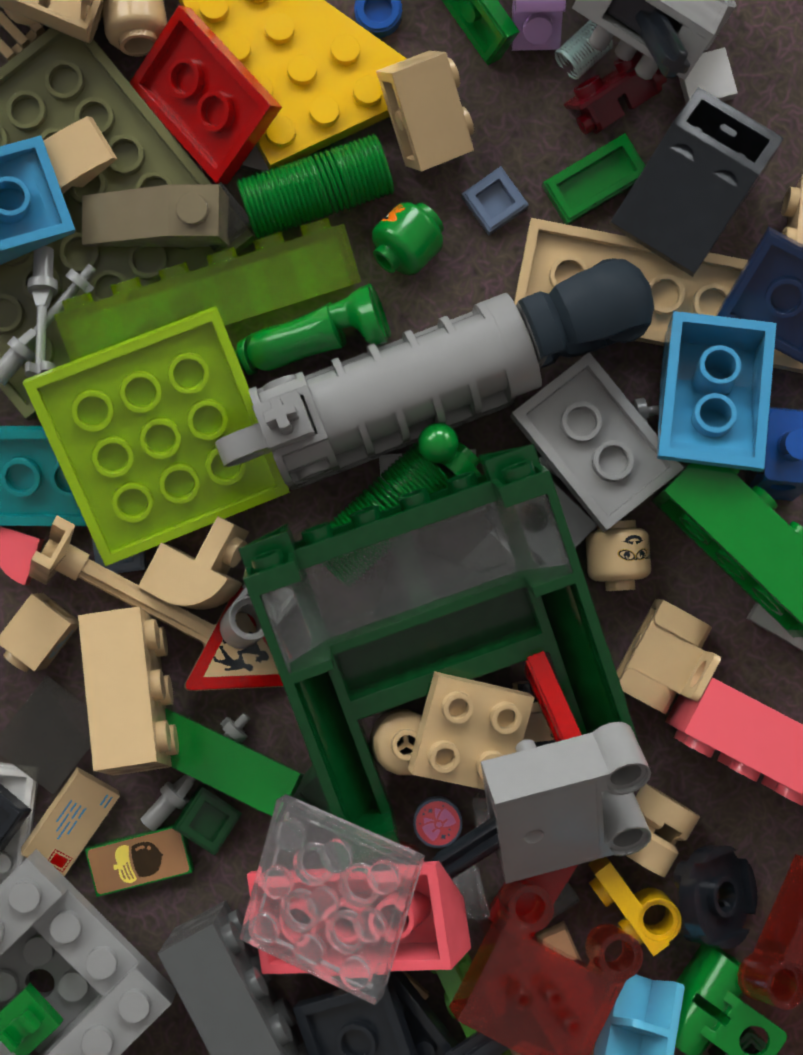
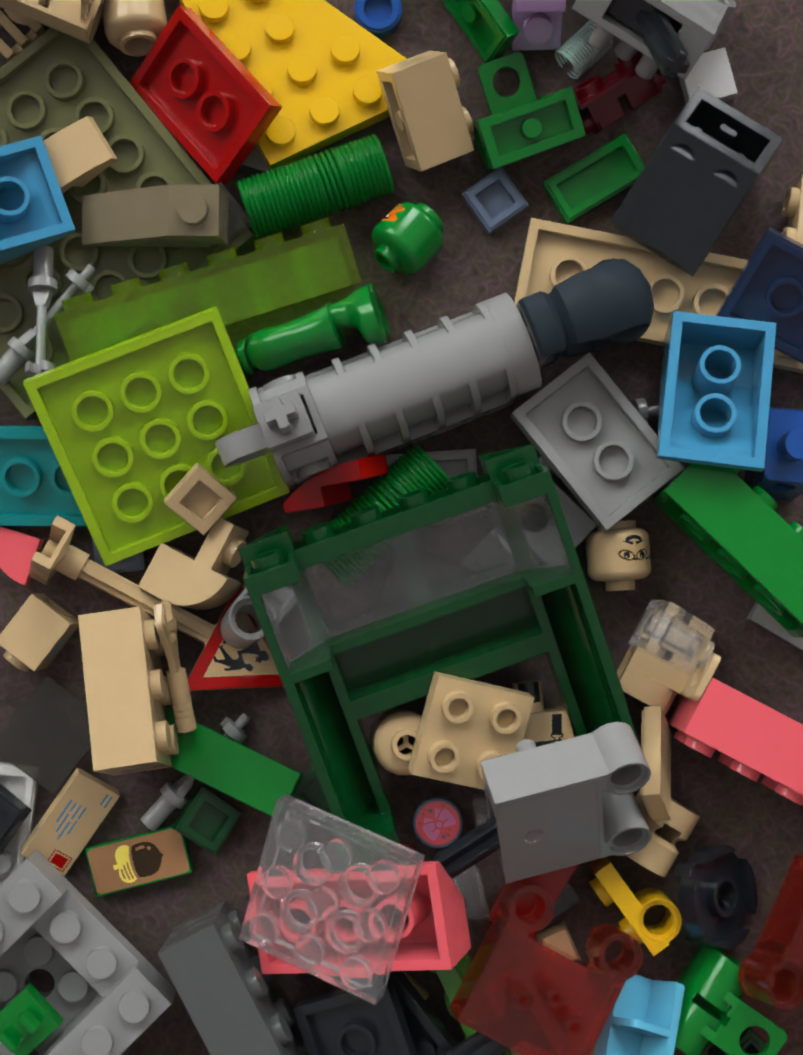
(177, 680): none -> tan piece
(200, 498): none -> tan plate
(333, 484): none -> red slope
(441, 446): green plate -> none
(521, 123): none -> green piece
(550, 697): red tile -> none
(657, 752): none -> tan tile
(673, 636): none -> clear slope

